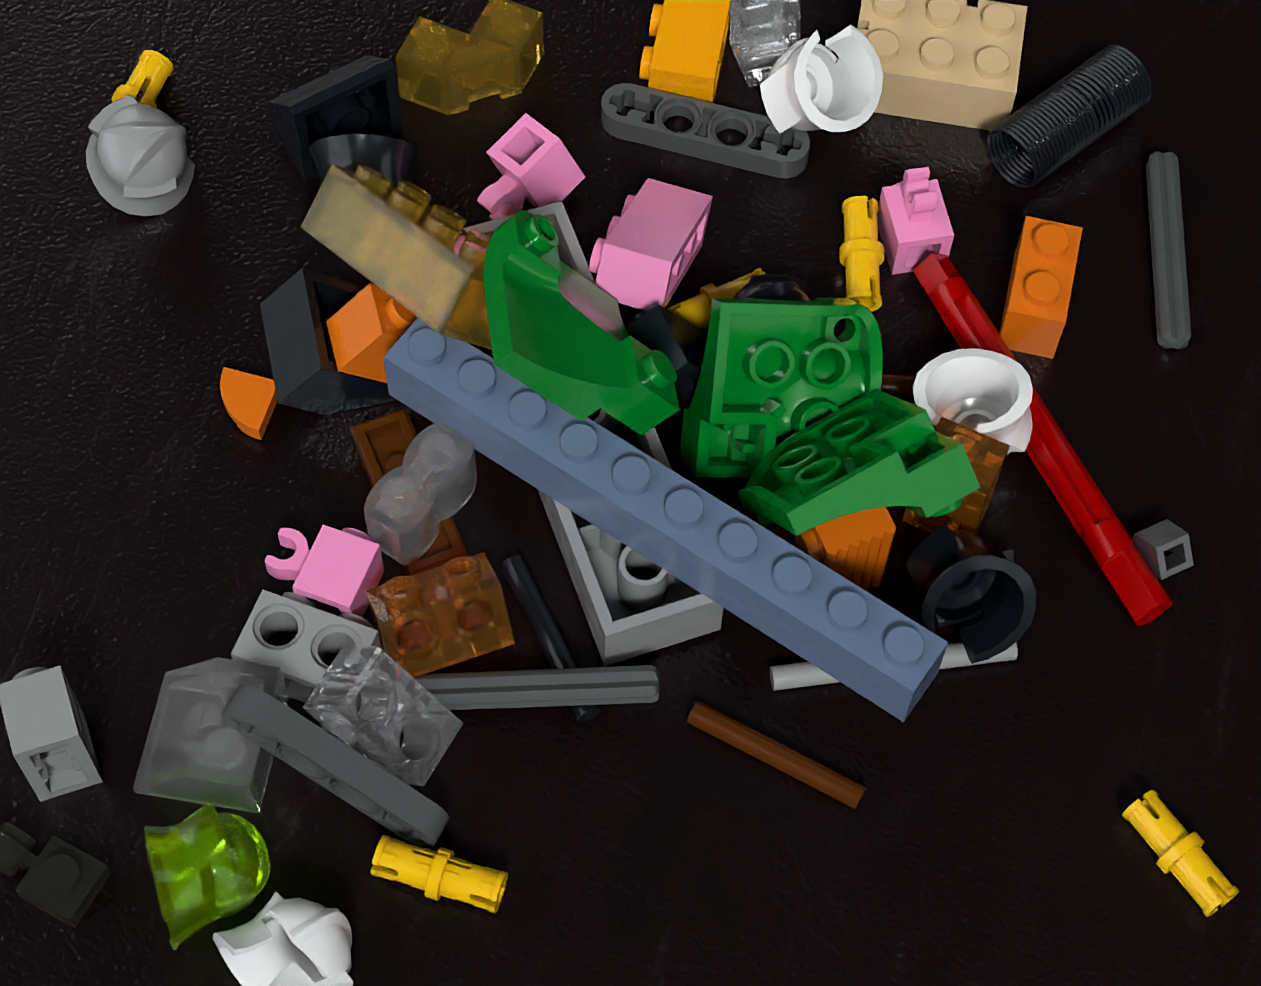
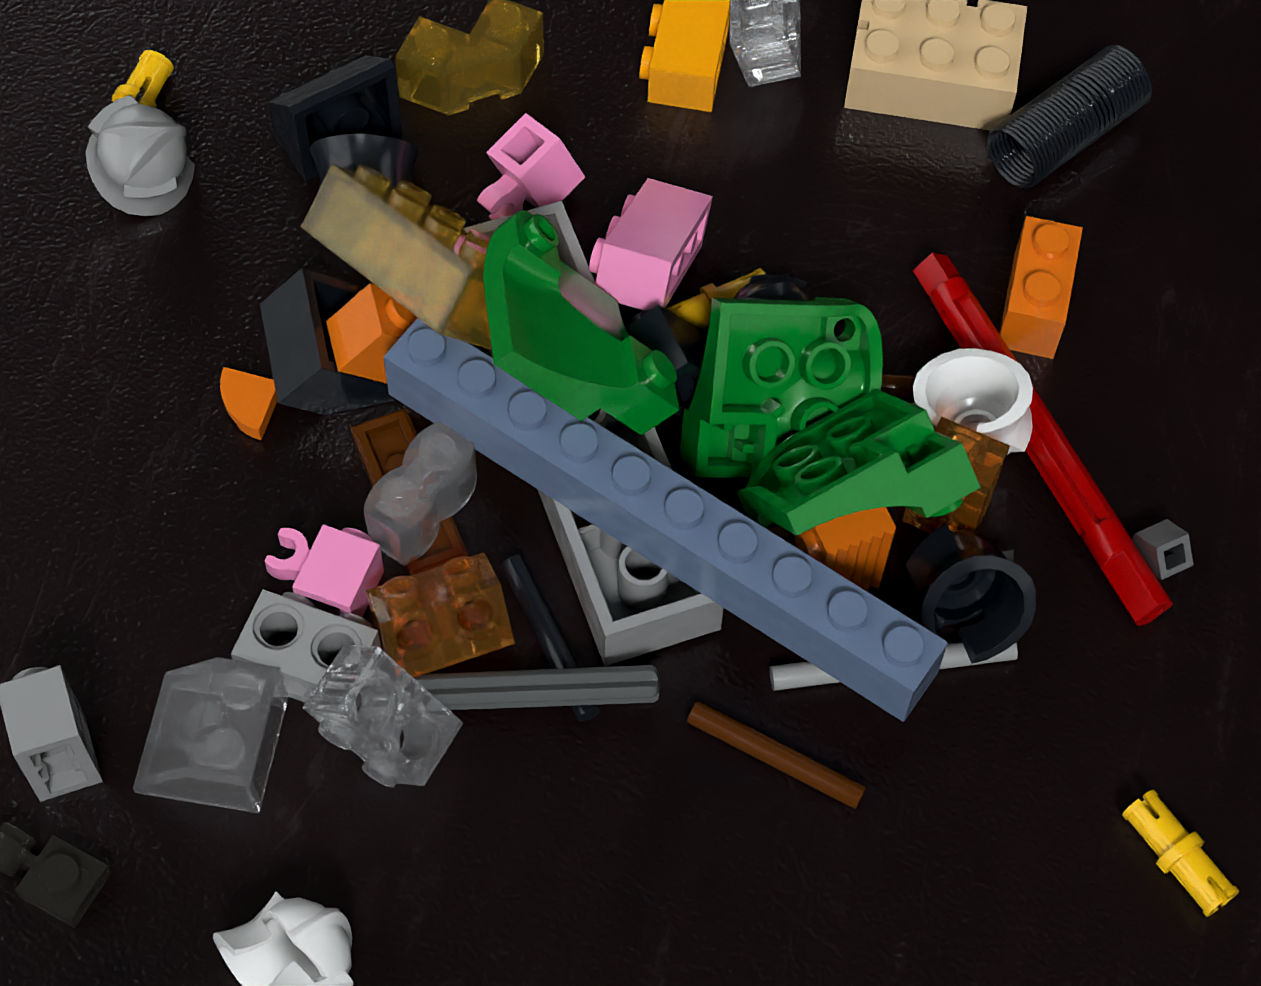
(205, 869): clear neon green helmet -> none
(335, 766): dark grey beam -> none
(439, 873): yellow pin -> none
(701, 139): dark grey beam -> none
(819, 91): white helmet -> none
(862, 251): yellow pin -> none
(913, 221): bright pink brick -> none
(1168, 251): dark grey axle -> none

